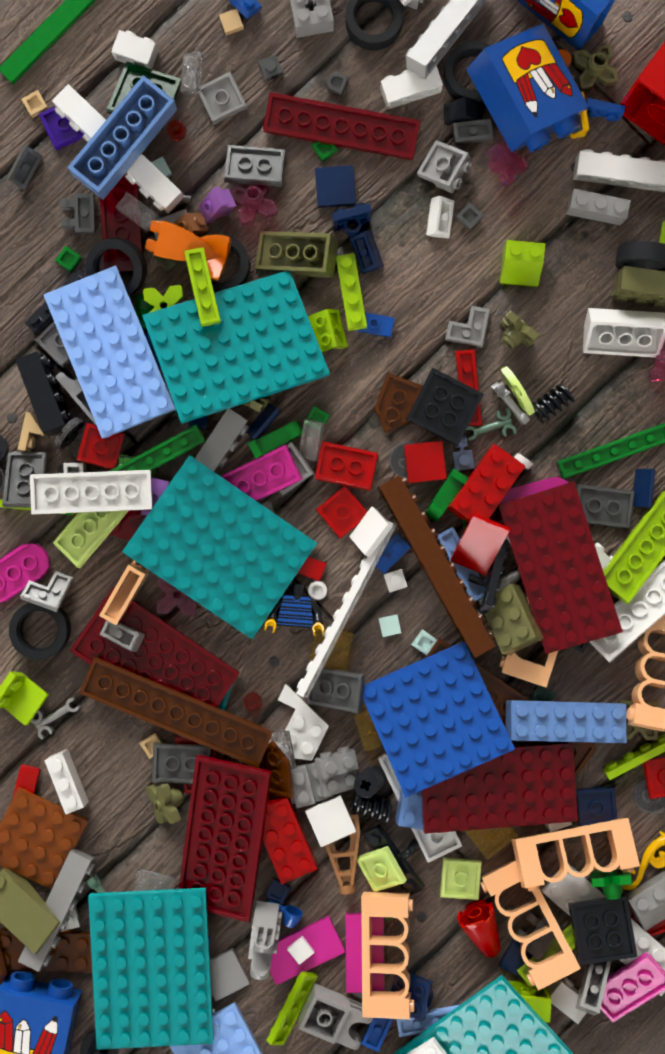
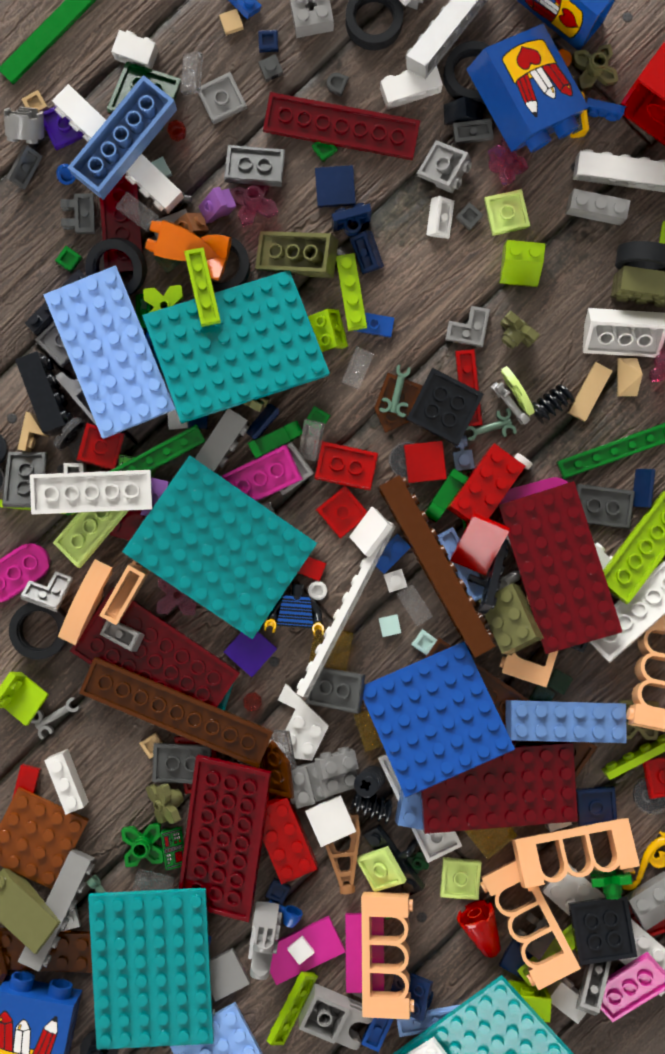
(24, 125): none -> light grey brick
(64, 175): none -> blue tile
(85, 602): none -> light nougat slope
(136, 839): none -> green plant
(172, 847): none -> slope
(174, 422): none -> white tile
(250, 653): none -> dark purple tile
(268, 41): none -> dark blue tile
(357, 368): none -> clear plate
(394, 405): none -> sand green bar
(414, 605): none -> clear plate
(419, 857): none -> dark green plate
(507, 212): none -> yellowish green tile
(559, 681): none -> clear green tile
(590, 391): none -> tan tile
(628, 377): none -> tan slope

